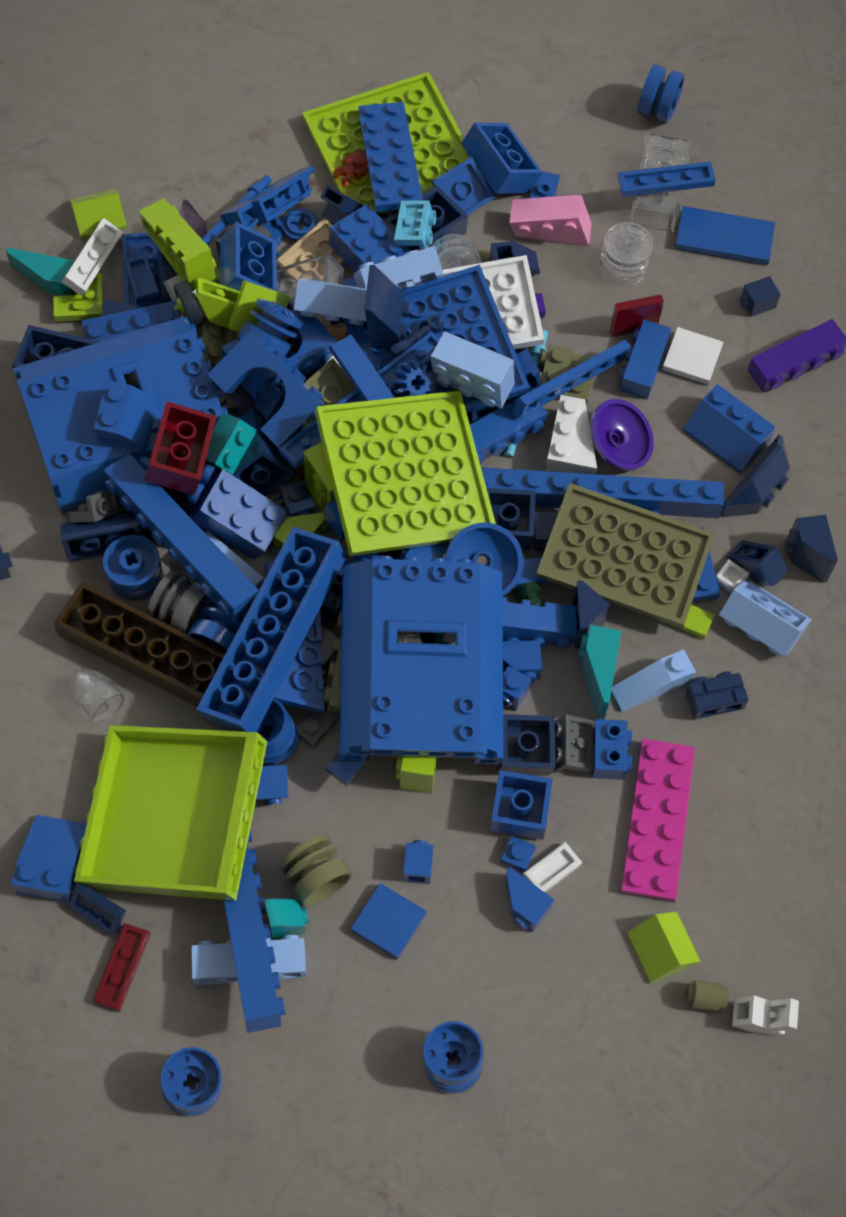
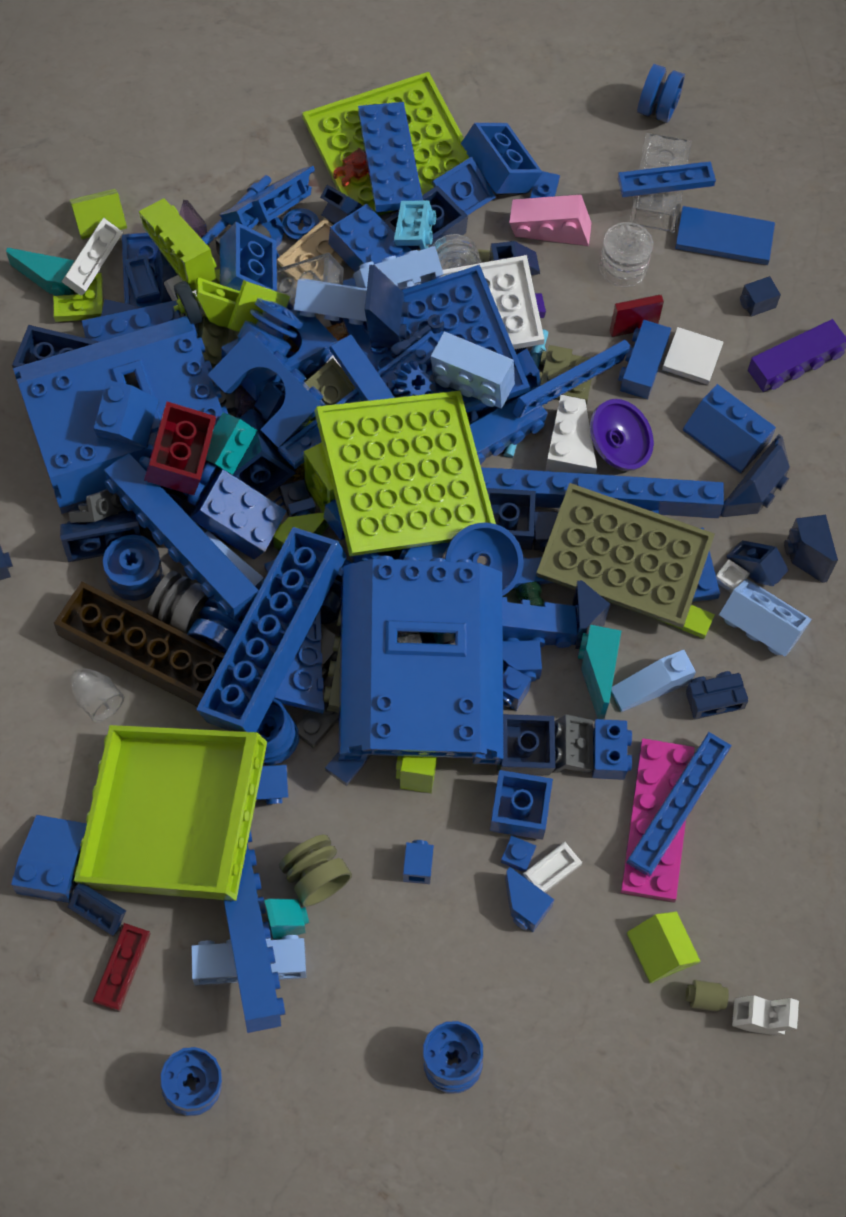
(388, 921): blue tile -> none
(678, 804): none -> blue tile

